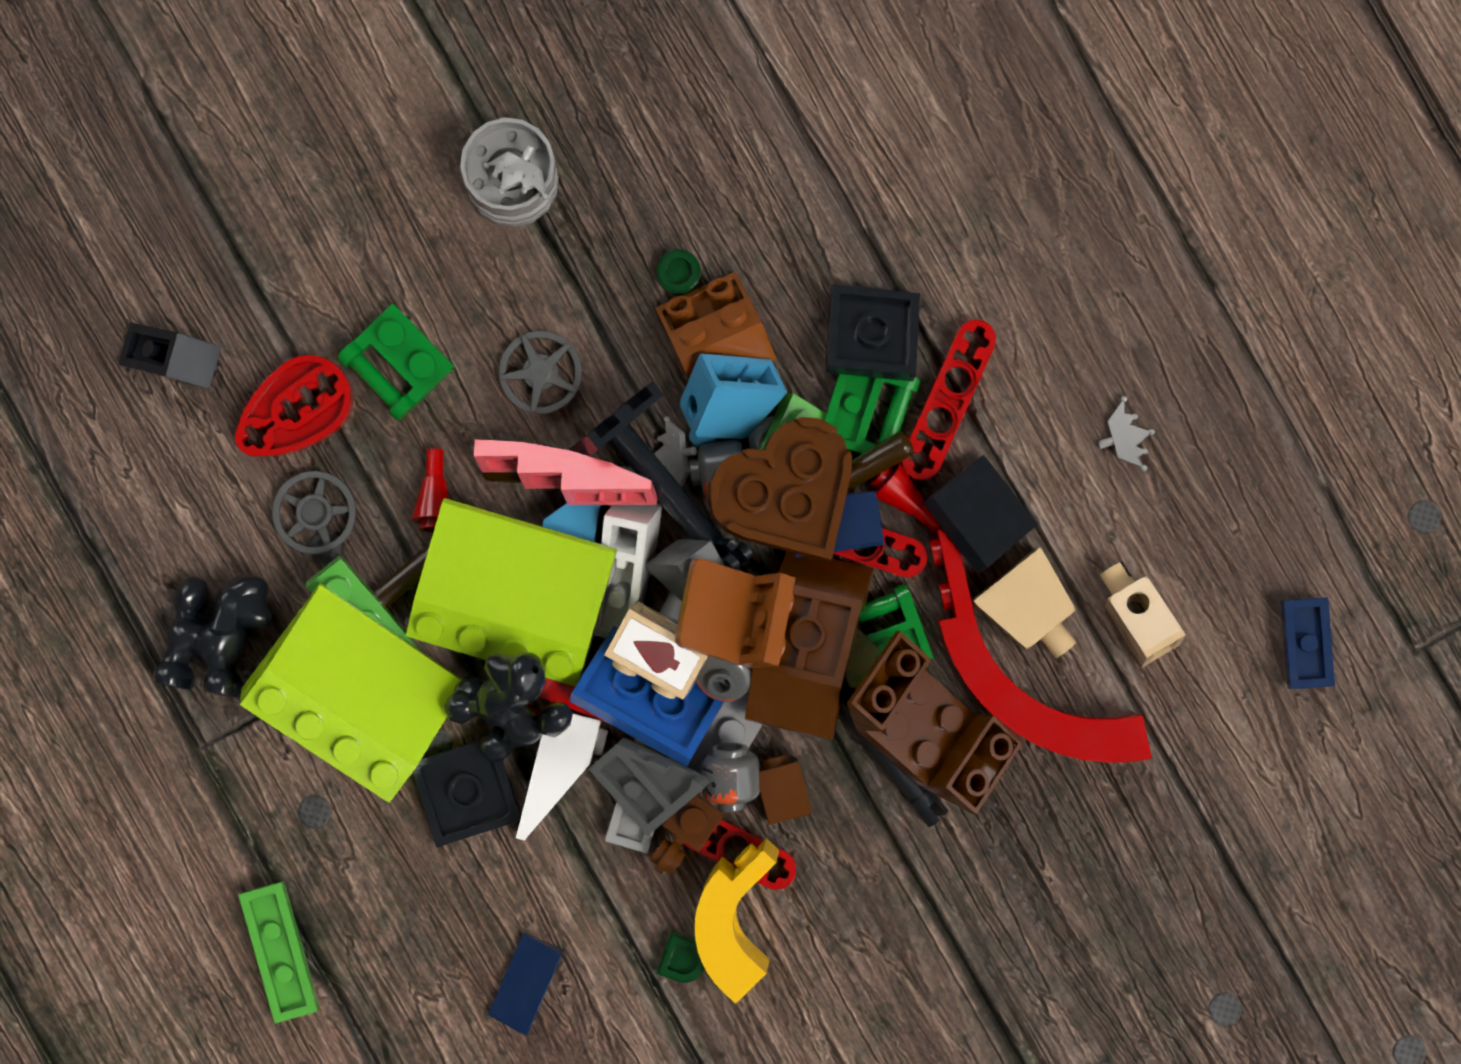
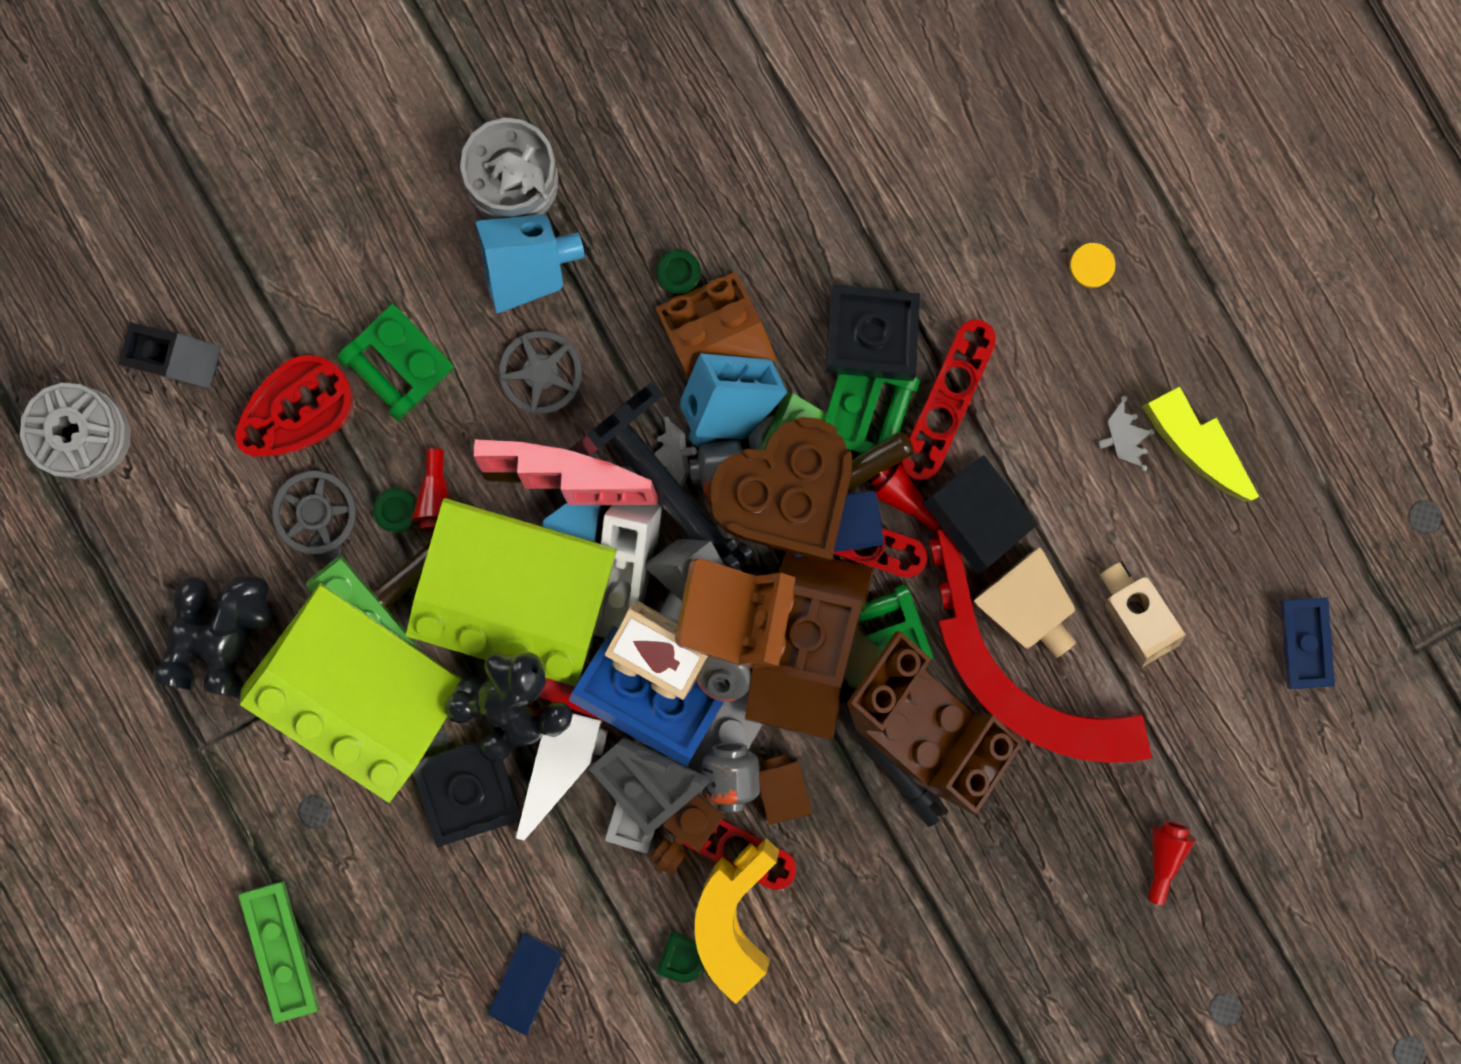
(88, 453): none -> light grey wheel
(394, 510): none -> dark green tile
(524, 258): none -> dark azure torso
(1092, 265): none -> yellow tile
(1170, 848): none -> red cone
(1200, 446): none -> neon yellow slope

